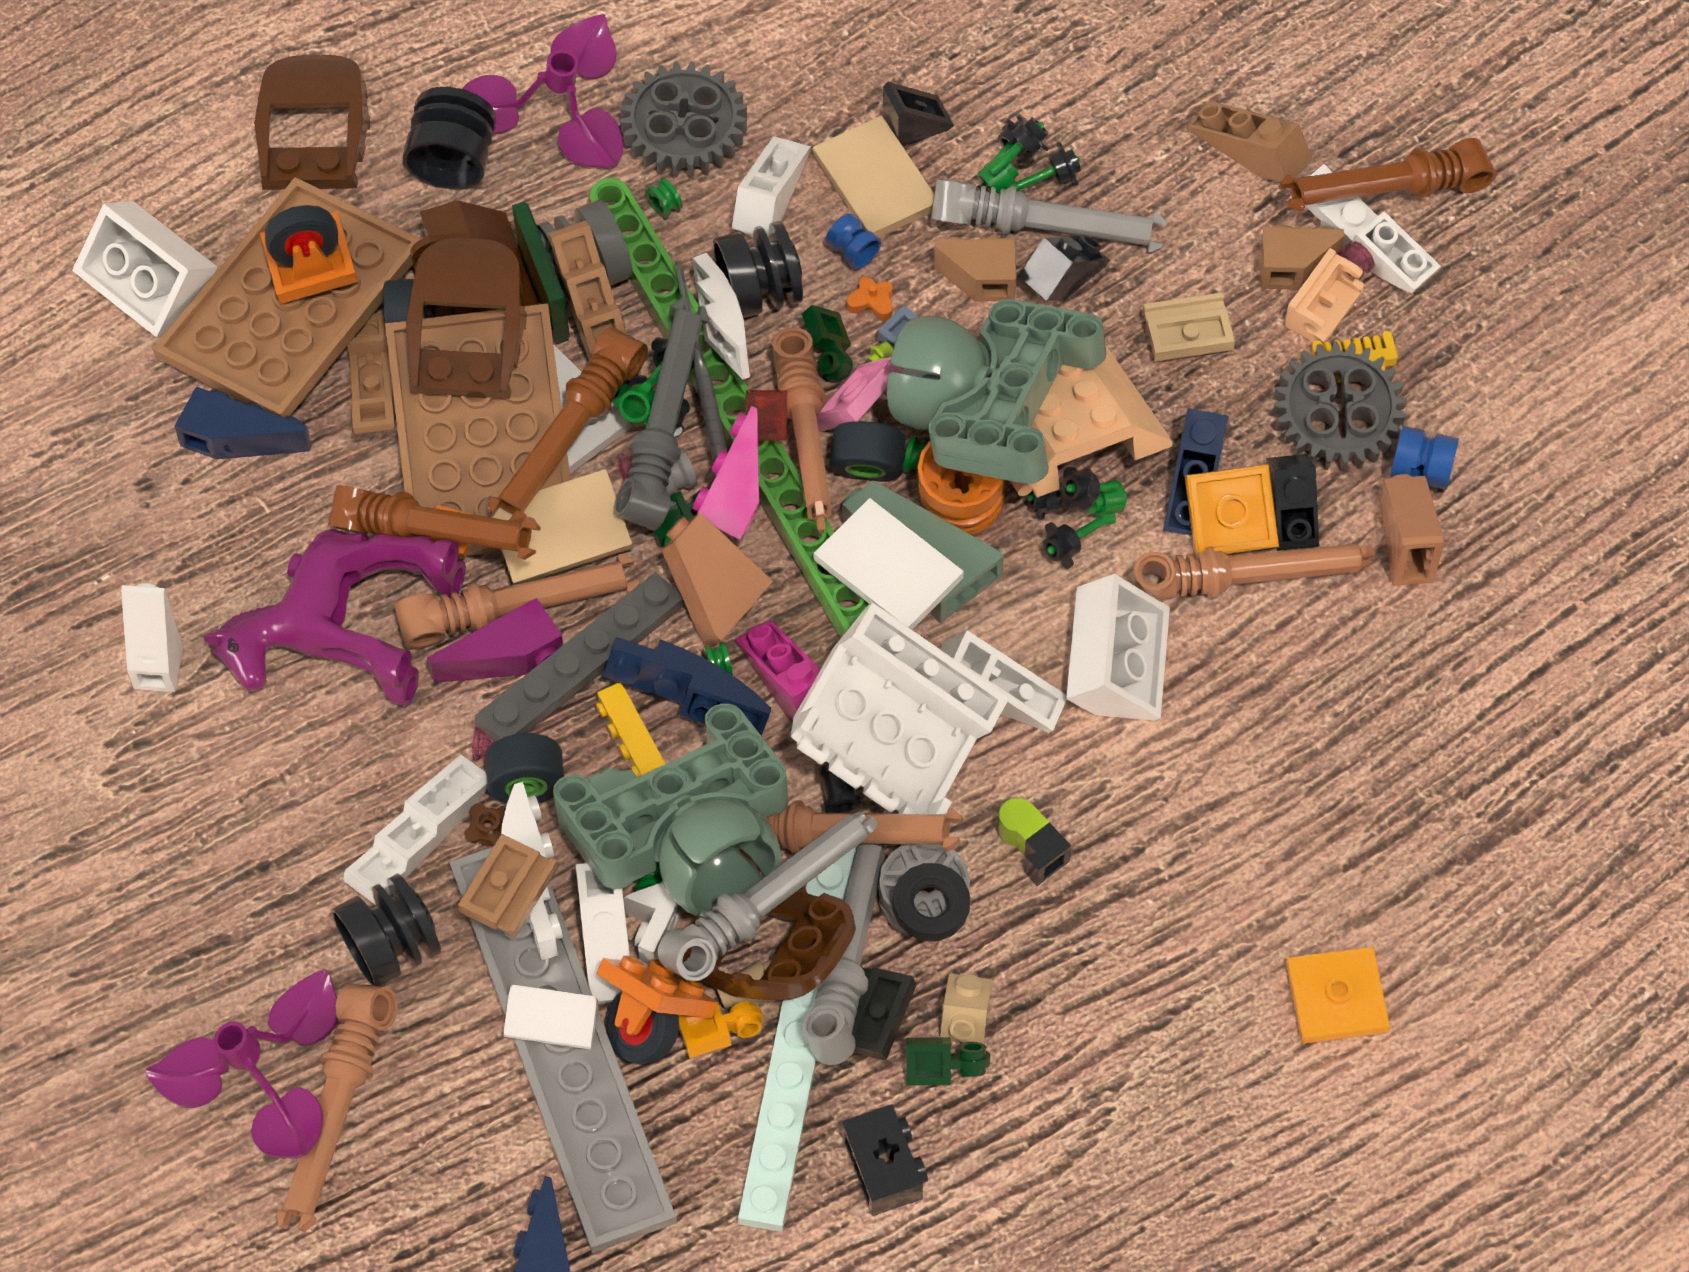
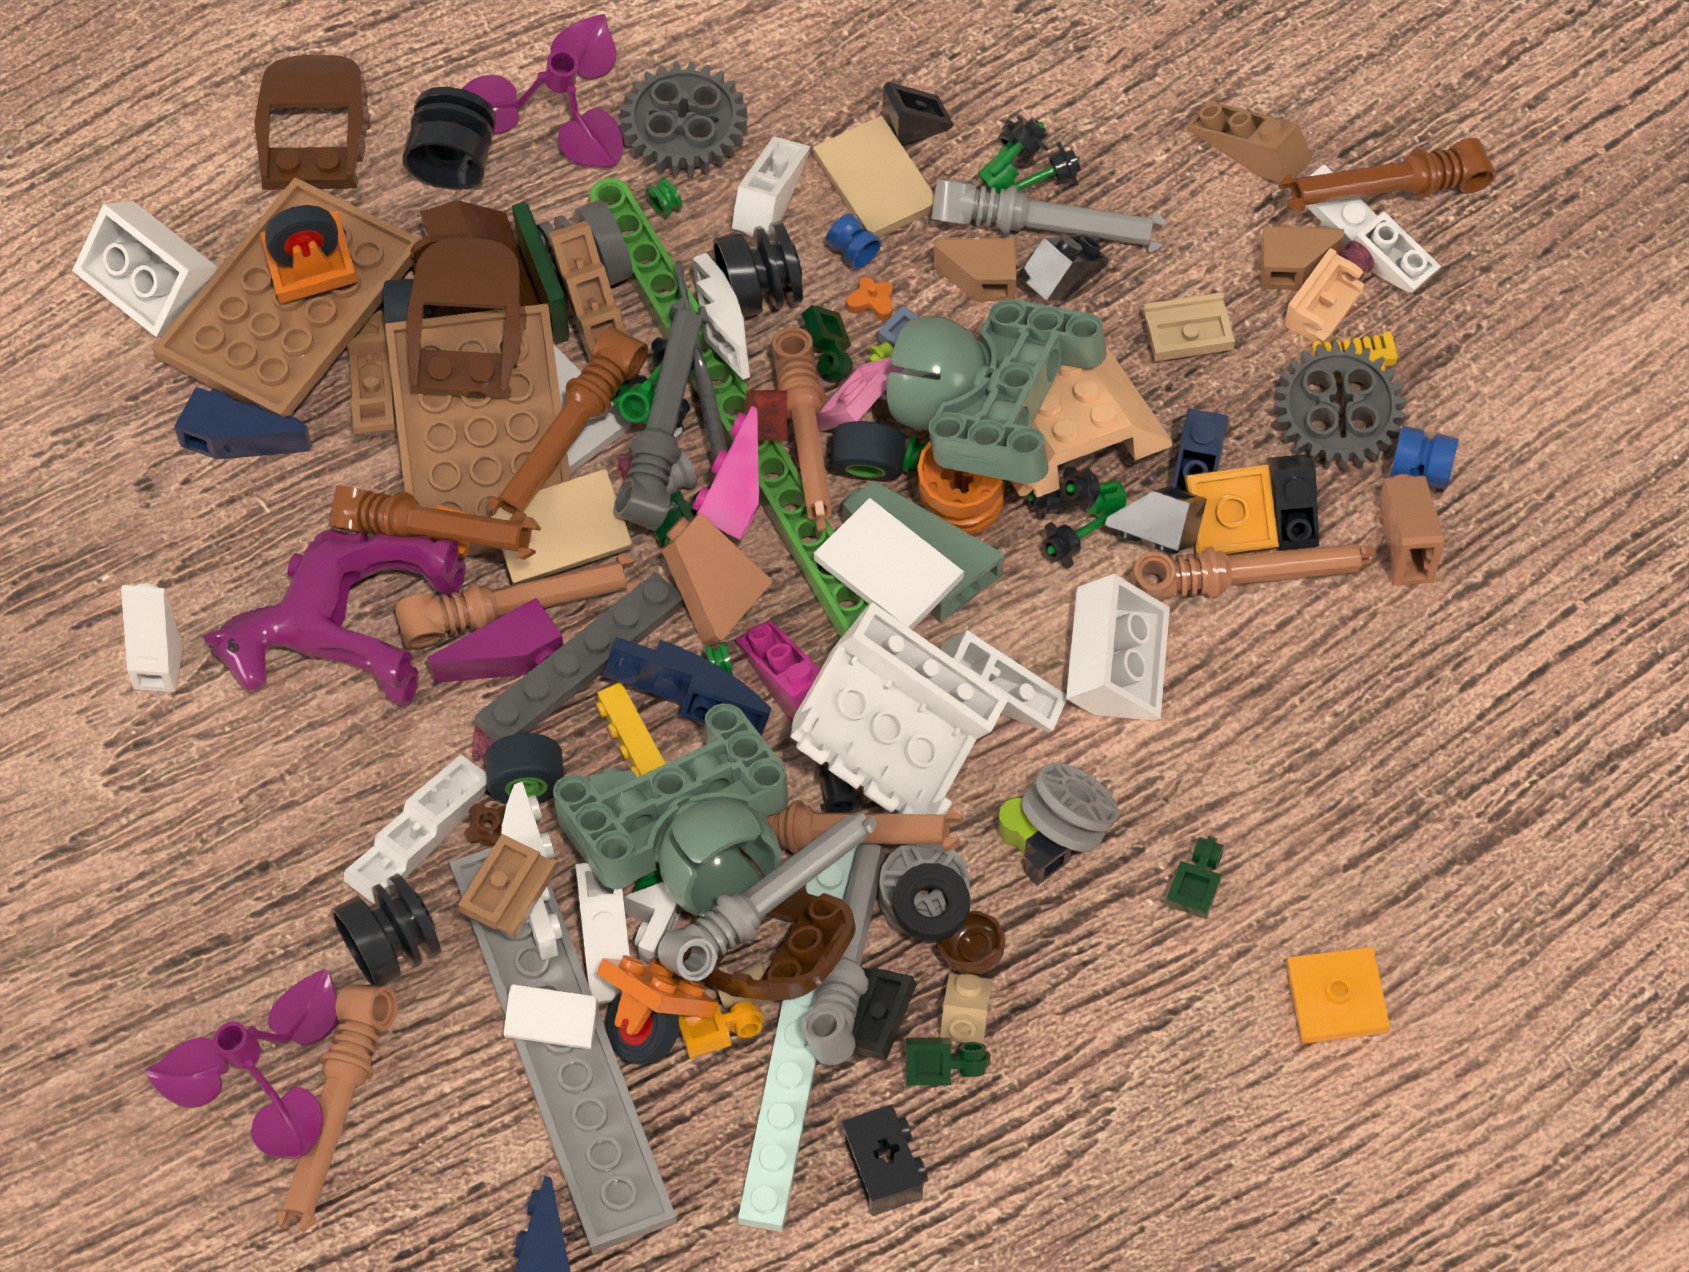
(975, 946): none -> reddish brown hair
(1070, 807): none -> light grey wheel
(1164, 517): none -> slope
(1196, 886): none -> dark green plate

